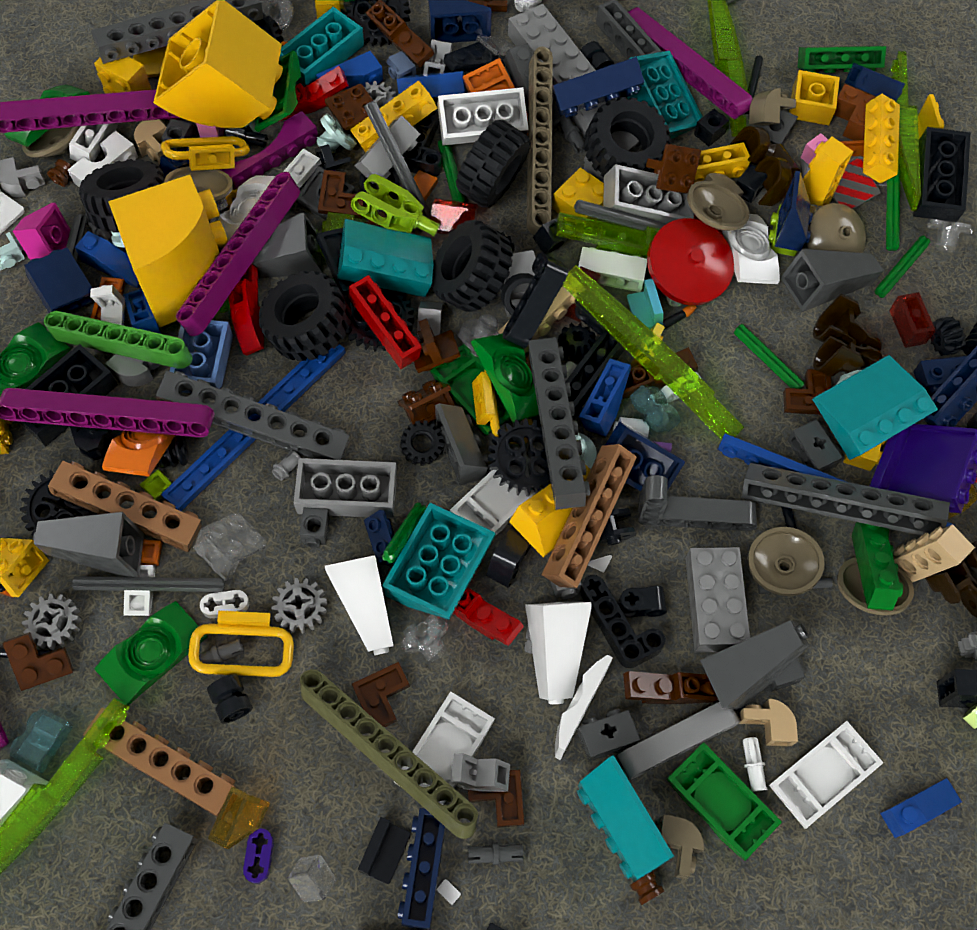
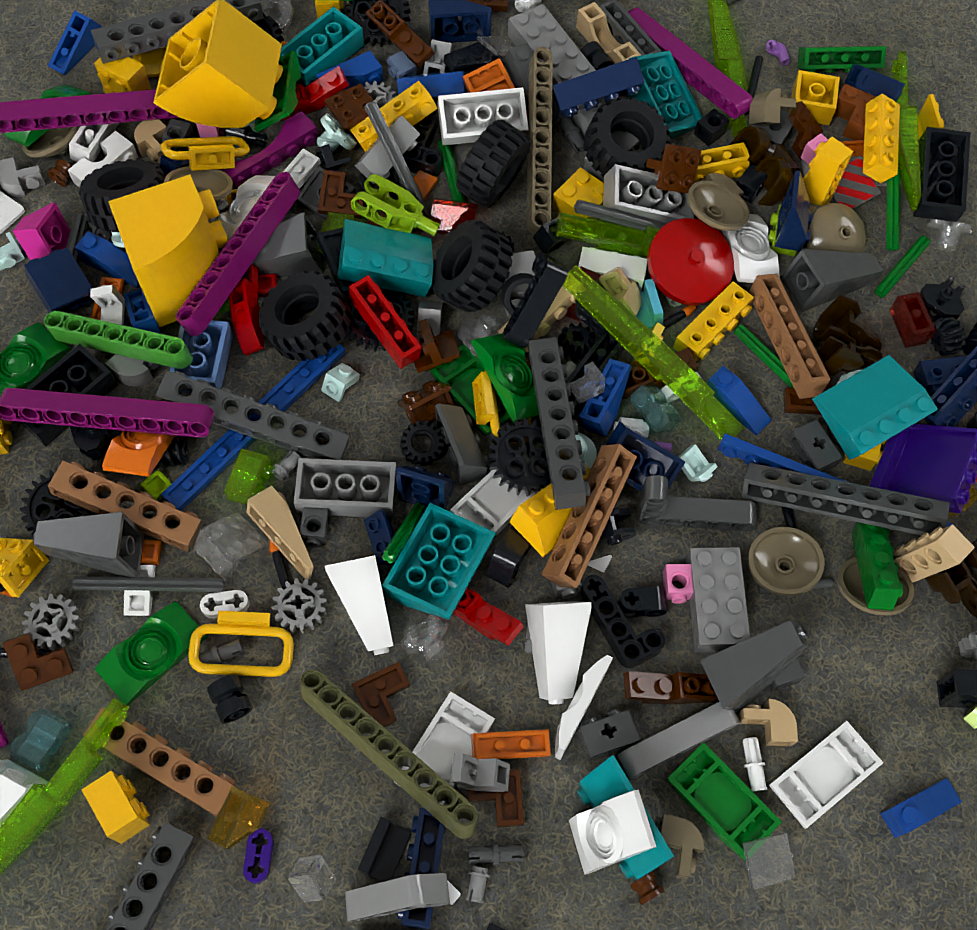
(74, 43): none -> blue slope
(116, 806): none -> yellow brick
(248, 476): none -> clear neon green brick
(265, 283): none -> red tile
(275, 519): none -> tan slope
(279, 564): none -> black piece
(339, 380): none -> light aqua bracket
(397, 896): none -> light grey beam
(420, 486): none -> dark blue slope
(477, 884): none -> light grey pin
(511, 744): none -> orange tile
(589, 385): none -> clear panel
(594, 27): none -> tan arch
(612, 832): none -> white slope
(622, 289): none -> tan brick
(679, 573): none -> bright pink brick
(696, 465): none -> light aqua bracket
(714, 321): none -> yellow brick
(738, 400): none -> blue slope
(769, 860): none -> clear piece
(778, 50): none -> medium lavender arm
(789, 336): none -> medium nougat brick
(805, 125): none -> reddish brown plate
(943, 299): none -> black hinge

